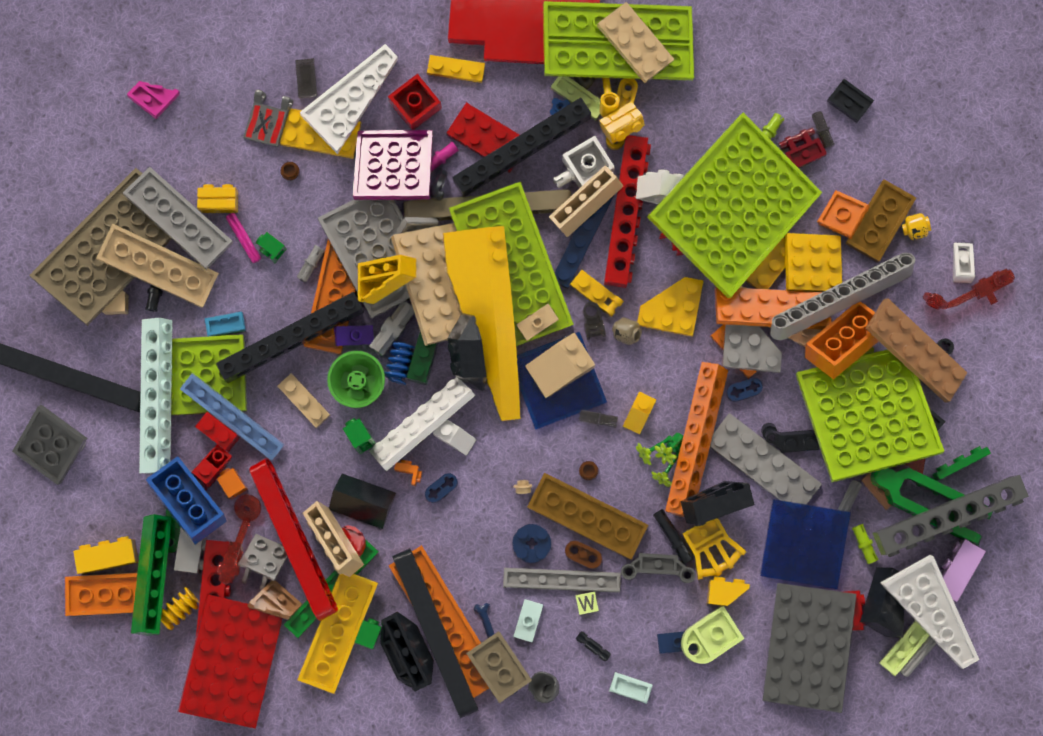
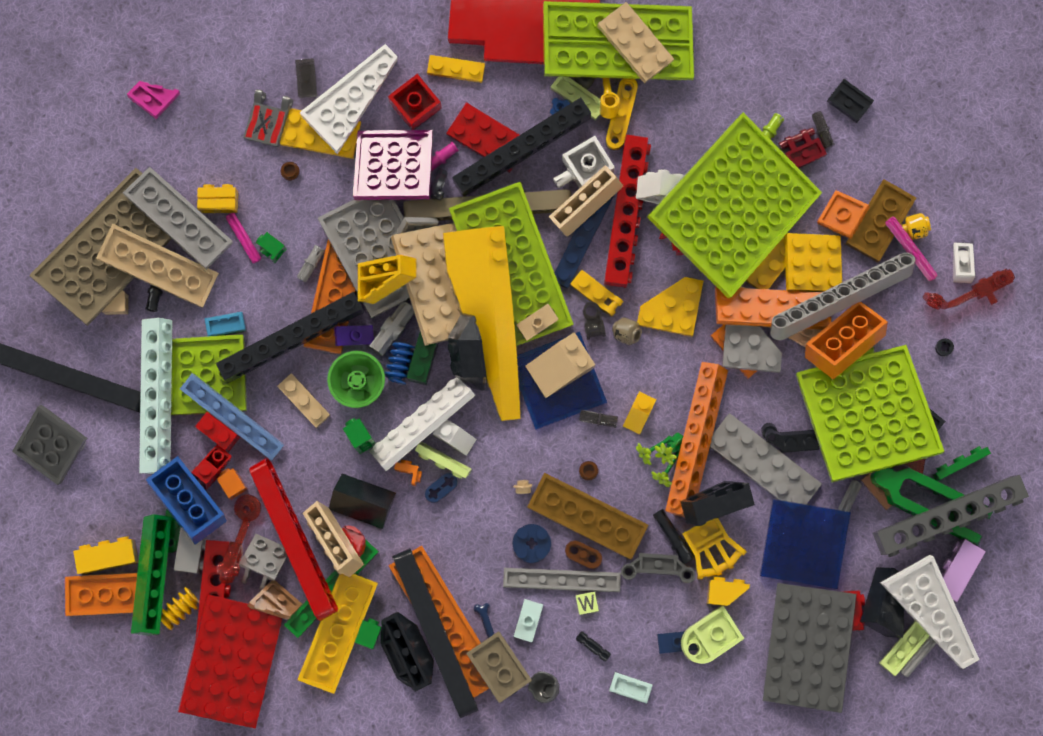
(442, 460): none -> yellowish green plate
(622, 123): yellow brick -> none
(745, 394): dark blue beam -> none
(865, 543): lime pin -> none
(911, 248): none -> dark pink axle
(916, 350): medium nougat plate -> none

